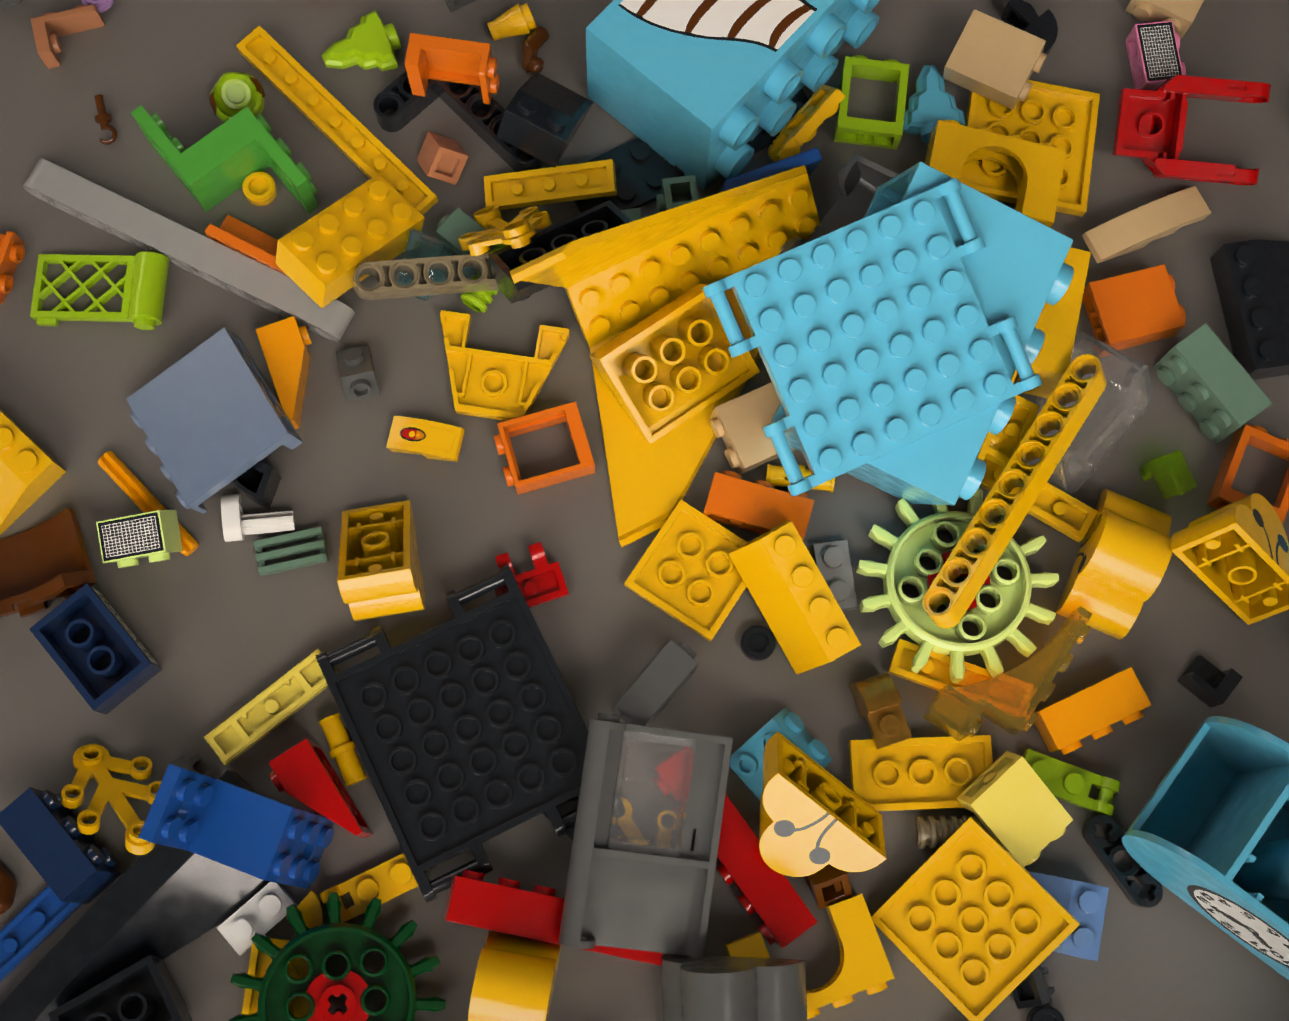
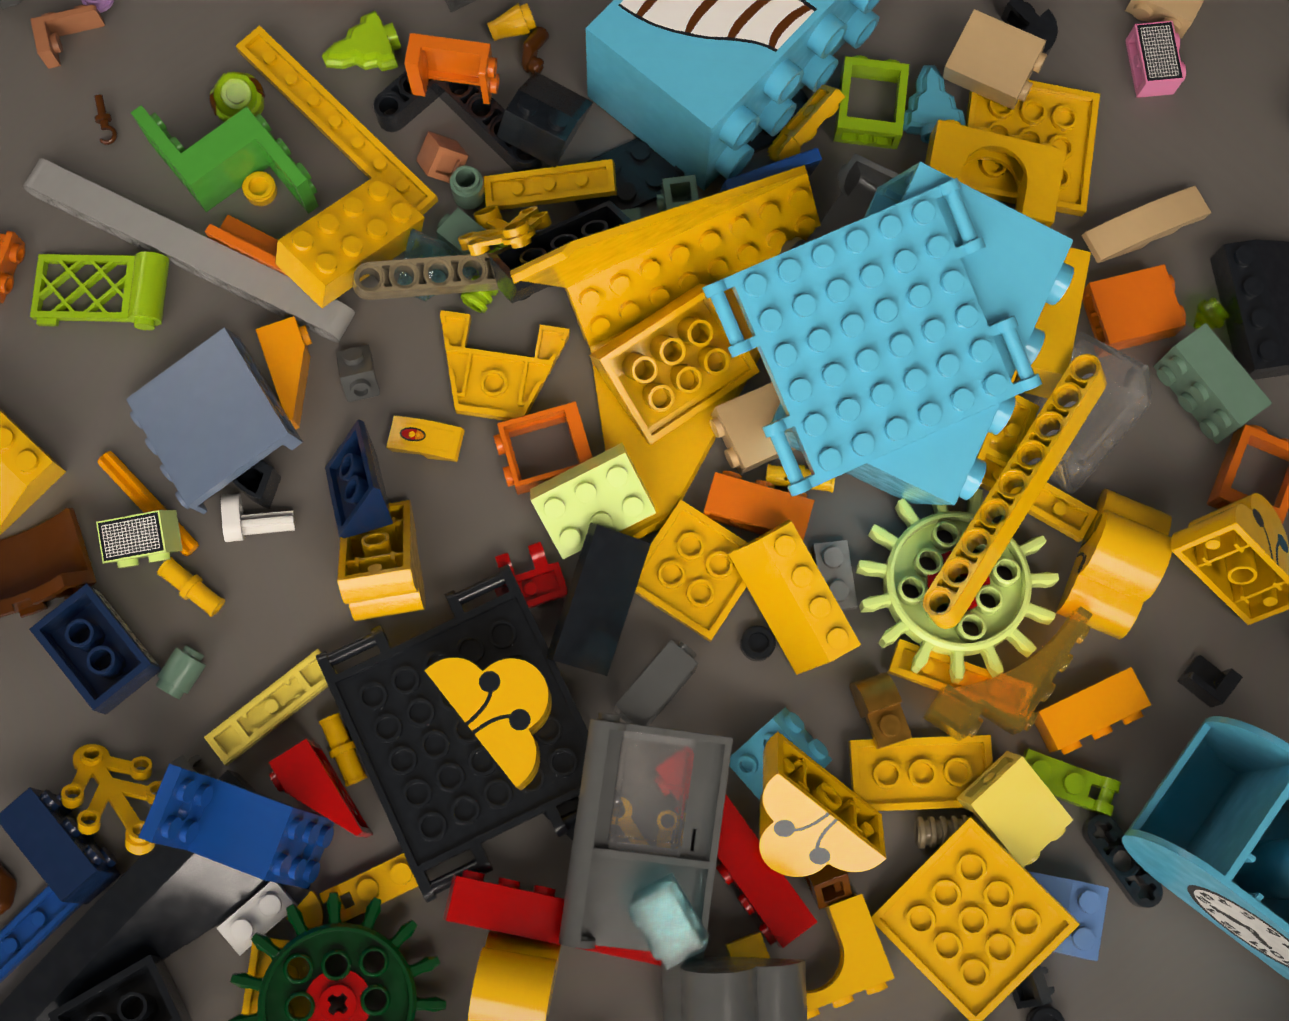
(180, 671): none -> sand green brick
(191, 587): none -> yellow pin
(262, 556): sand green tile -> none
(357, 485): none -> dark blue slope
(467, 187): none -> sand green brick
(501, 709): none -> yellow brick
(596, 491): none -> yellowish green brick
(598, 600): none -> black tile
(668, 921): none -> clear light blue brick
(1154, 122): red plate -> none
(1170, 474): clear neon green panel -> none
(1210, 313): none -> clear neon green plate

